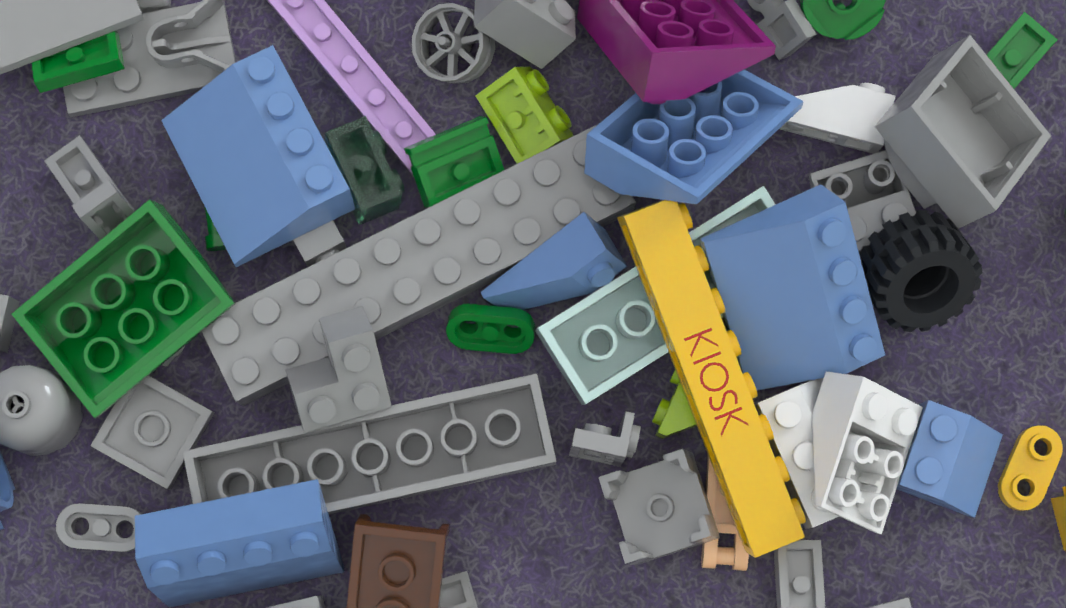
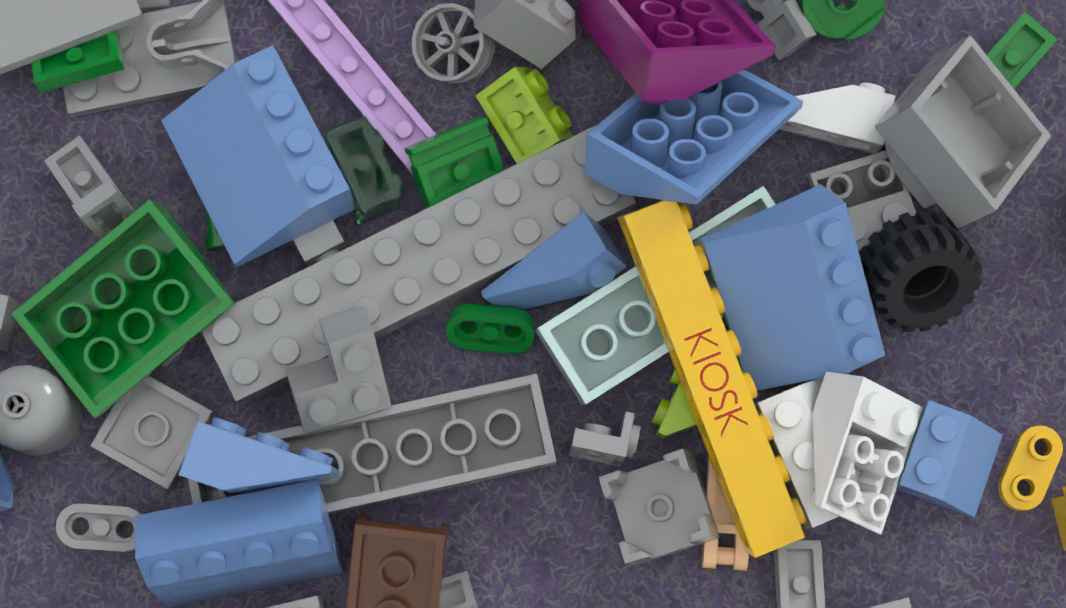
(241, 465): none -> medium blue slope

